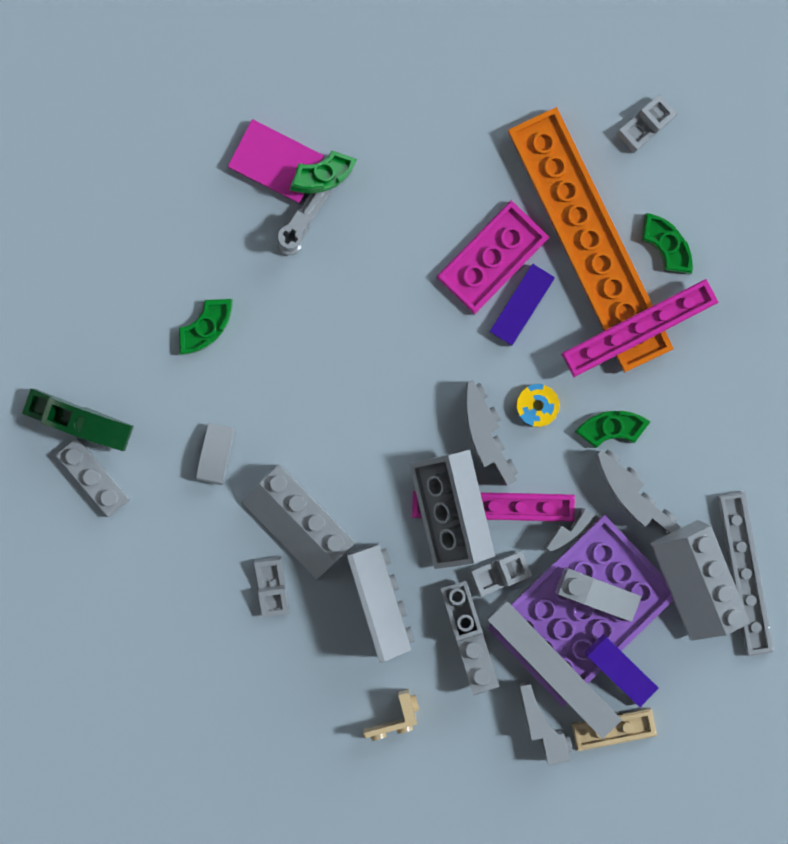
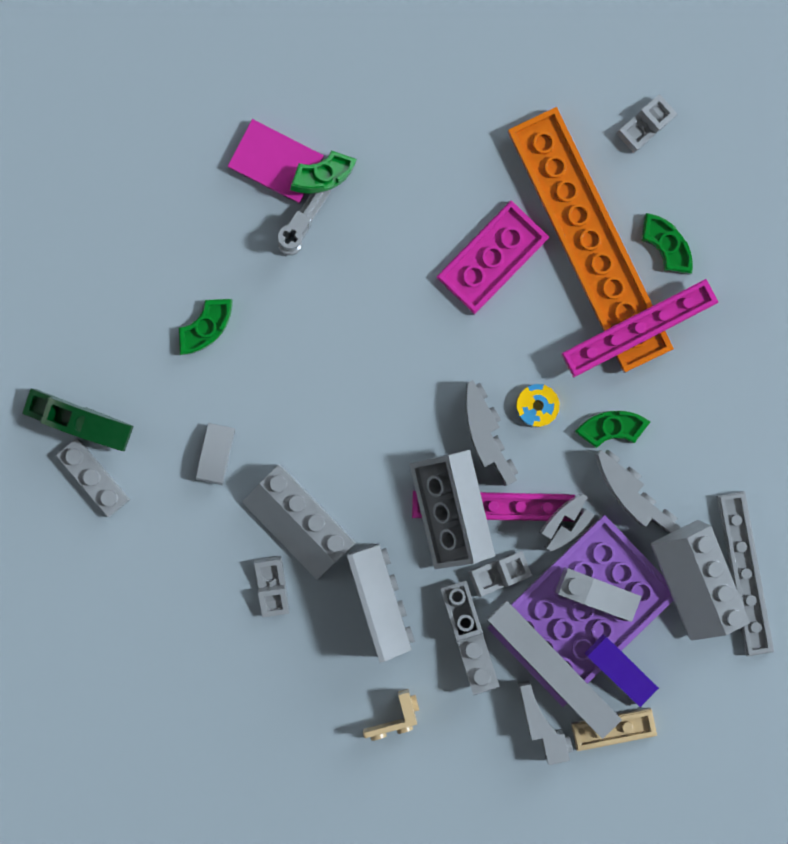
(522, 304): dark purple tile -> none
(569, 509): none -> light grey slope

